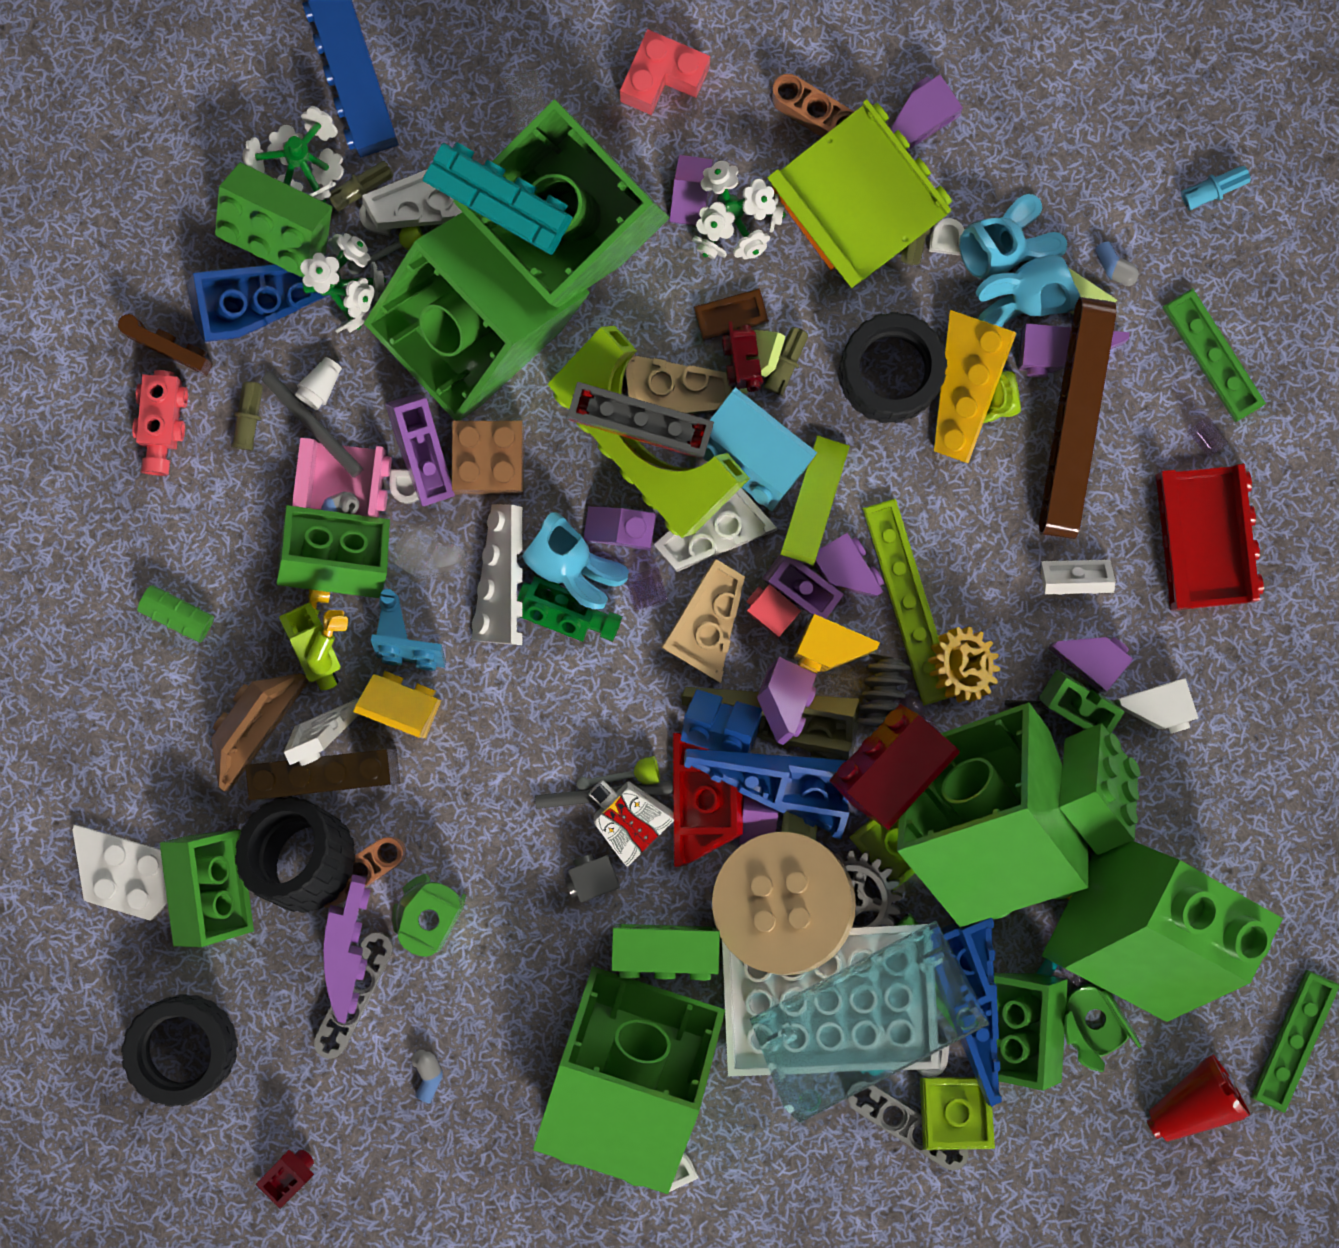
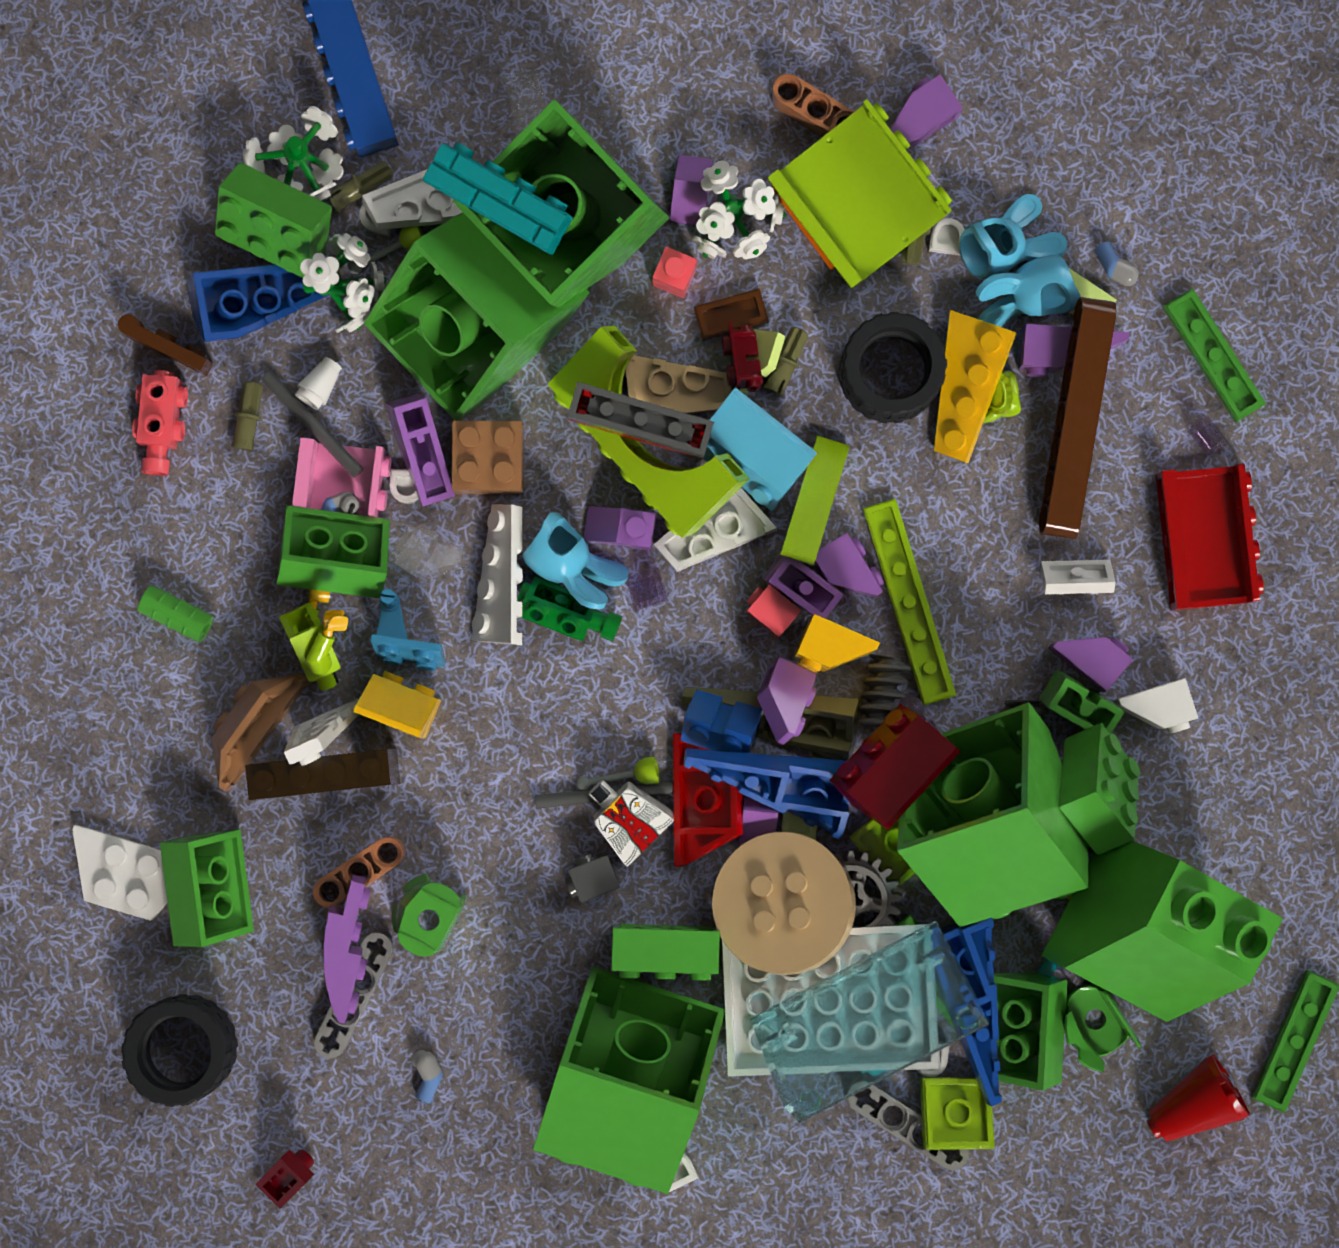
(264, 838): black tyre -> none
(662, 63): coral brick -> none
(674, 272): none -> coral brick
(707, 621): tan wing -> none
(964, 664): yellow gear -> none
(1215, 187): medium azure axle -> none

